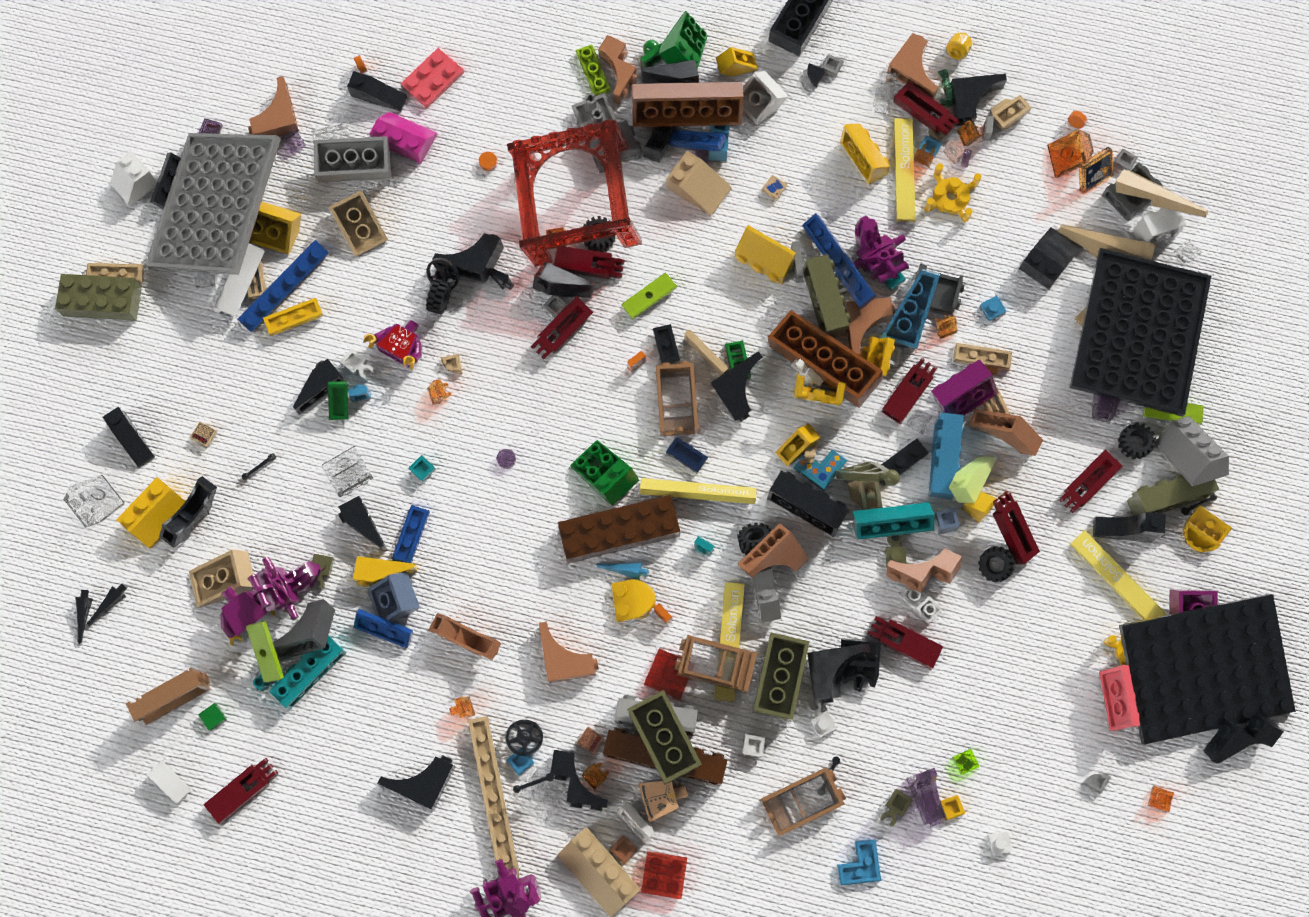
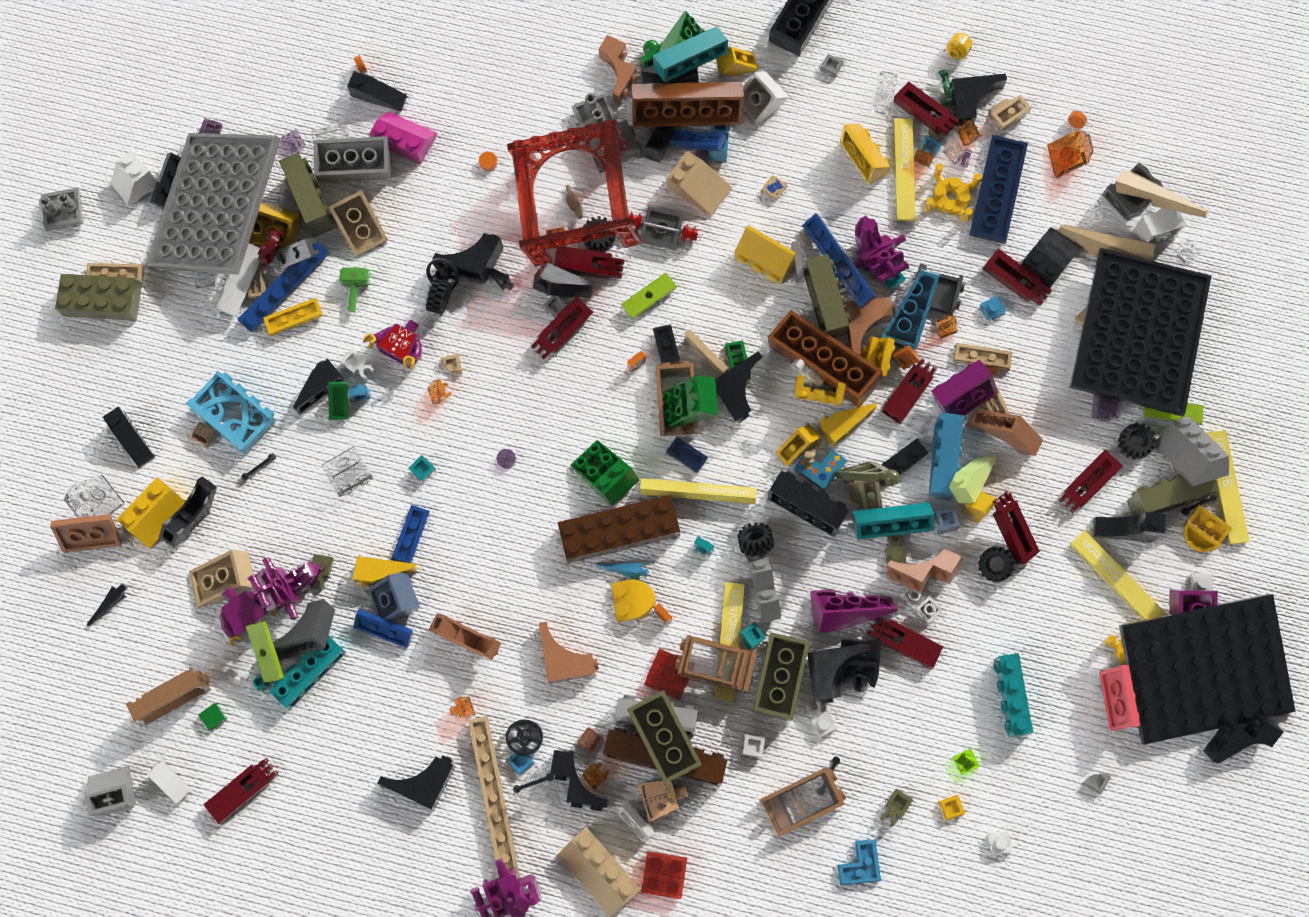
(61, 209): none -> light grey plate
(83, 606): black piece -> none
(86, 533): none -> nougat plate
(109, 792): none -> light grey slope
(235, 437): none -> medium azure fence
(267, 253): none -> dark red plate
(278, 117): nougat arch -> none
(296, 252): none -> dark grey hinge
(307, 194): none -> olive brick
(354, 278): none -> bright green piece
(358, 518): black slope -> none
(432, 78): coral plate -> none
(573, 202): none -> dark tan hand
(596, 78): lime tile -> none
(623, 849): nougat tile -> none
(663, 228): none -> dark grey plate
(690, 54): none -> teal brick
(690, 401): none -> green slope
(751, 635): none -> teal plate
(775, 549): nougat arch -> none
(815, 74): black tile -> none
(838, 612): none -> magenta wedge
(842, 423): none -> yellow slope
(906, 357): none -> orange tile
(909, 65): nougat arch -> none
(926, 797): clear purple arch -> none
(987, 128): light grey tile -> none
(998, 189): none -> dark blue plate
(1010, 274): none -> dark red hinge
(1013, 695): none -> teal brick
(1096, 170): tile -> none
(1125, 160): light grey tile -> none
(1160, 799): clear orange tile -> none
(1201, 581): none -> white plate
(1229, 496): none -> light yellow tile

